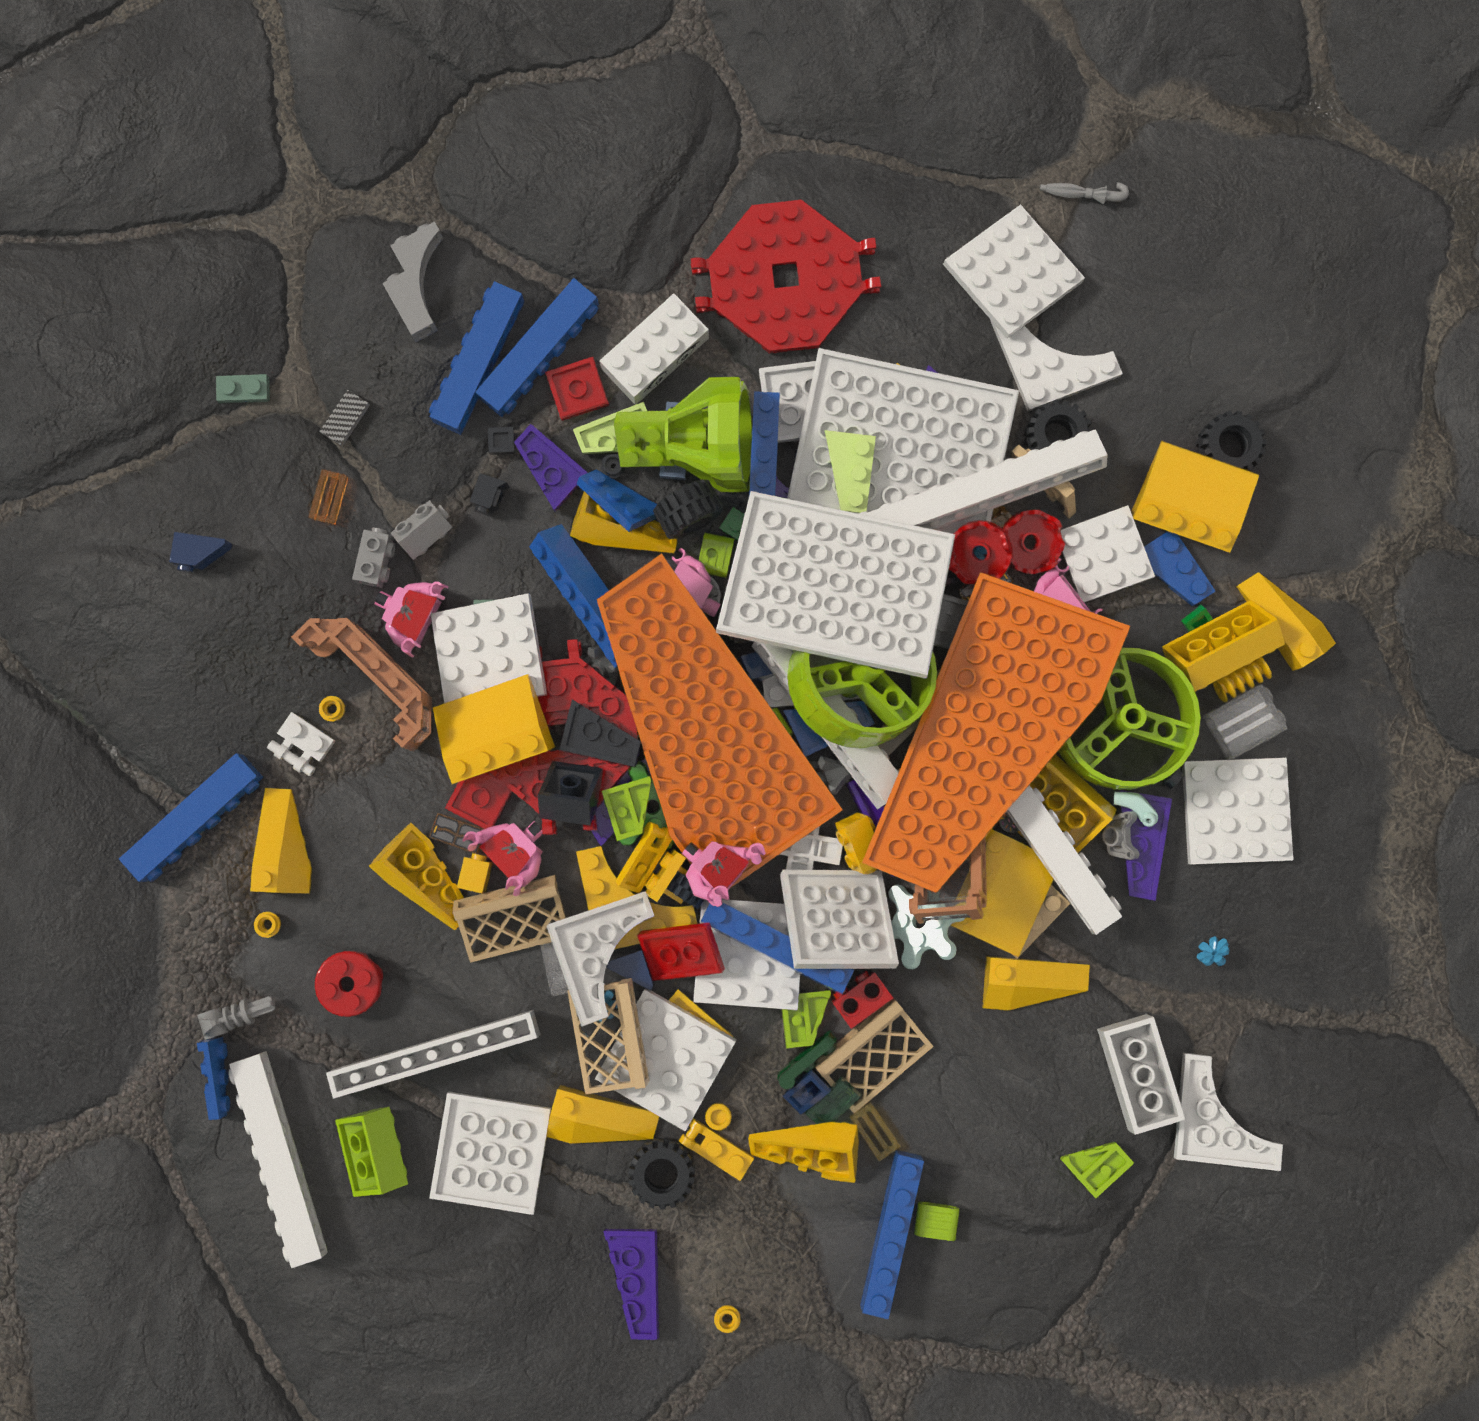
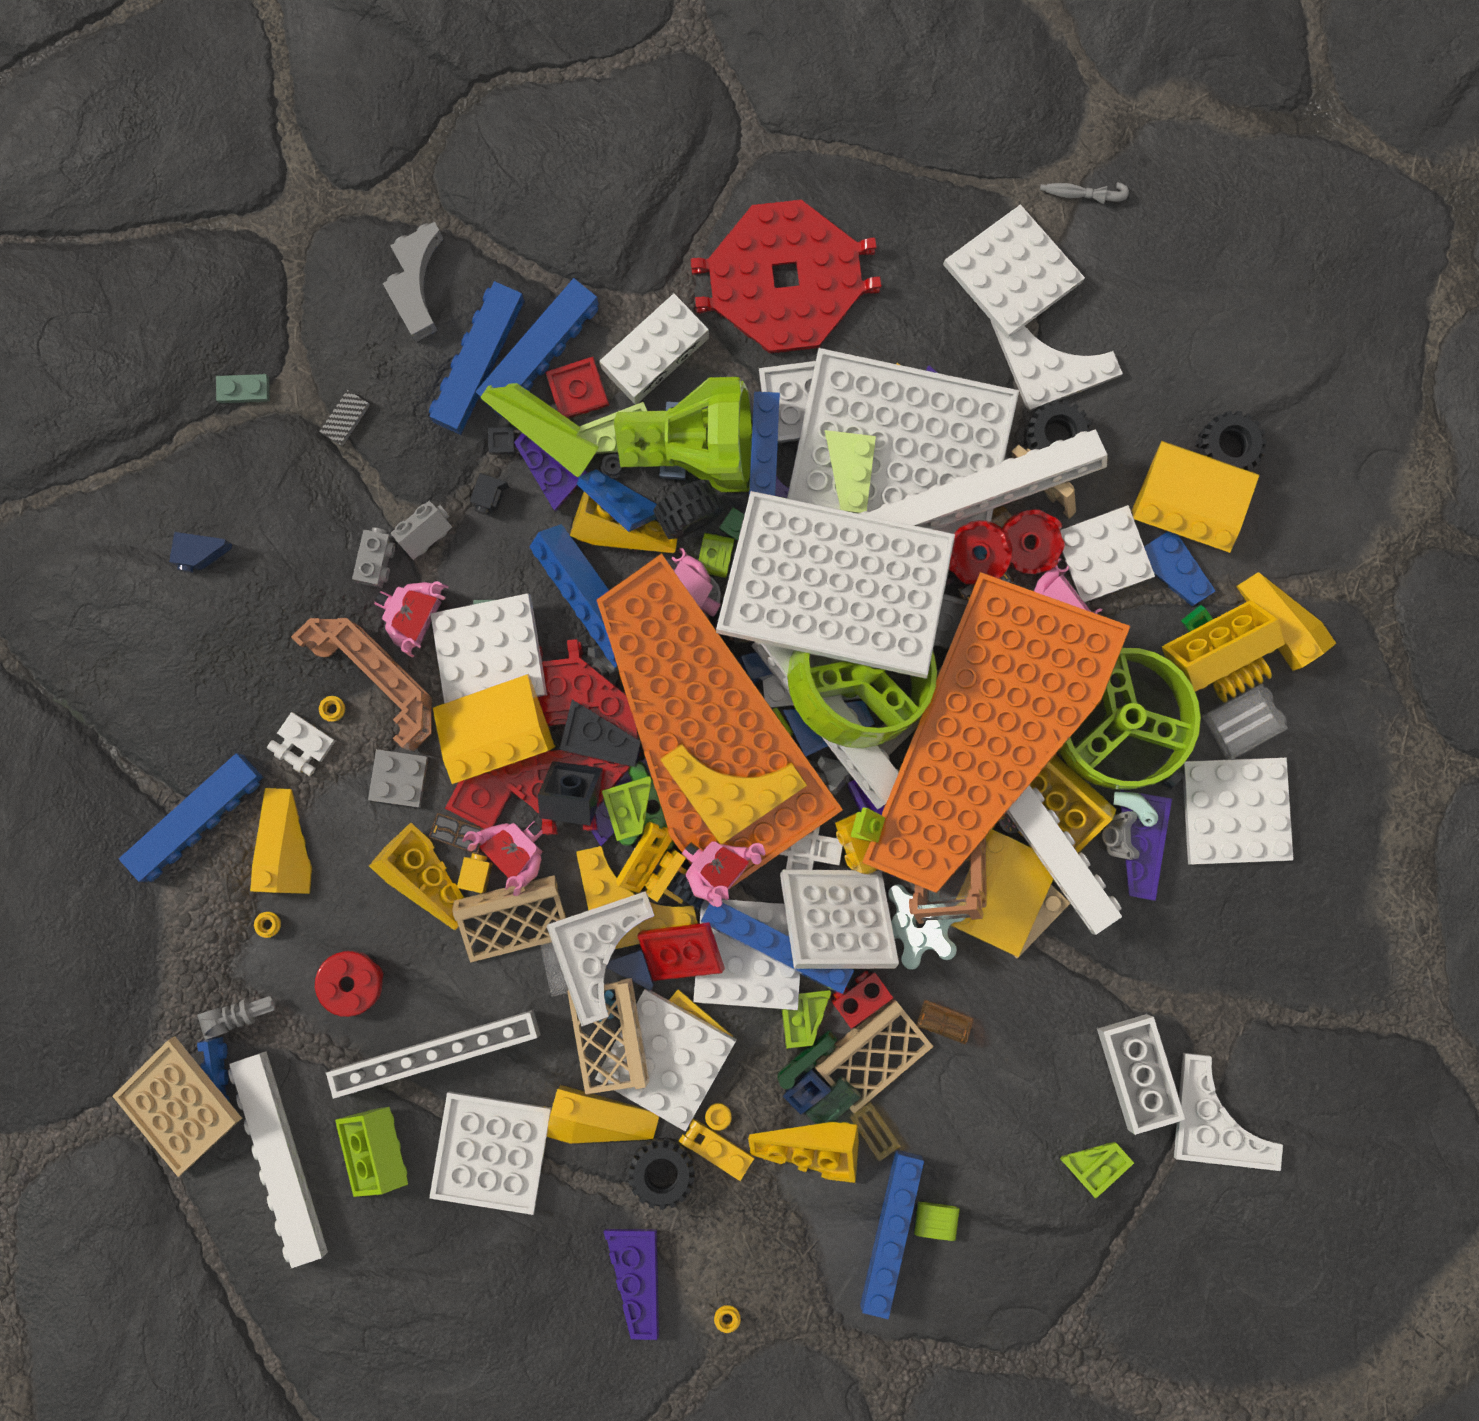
(176, 1106): none -> tan plate
(319, 493): clear orange tile -> none
(398, 778): none -> light grey plate
(542, 425): none -> lime wedge
(726, 800): none -> yellow plate
(868, 825): none -> lime bracket
(945, 1022): none -> clear orange tile
(1025, 982): yellow wedge -> none
(1213, 952): dark azure plant -> none

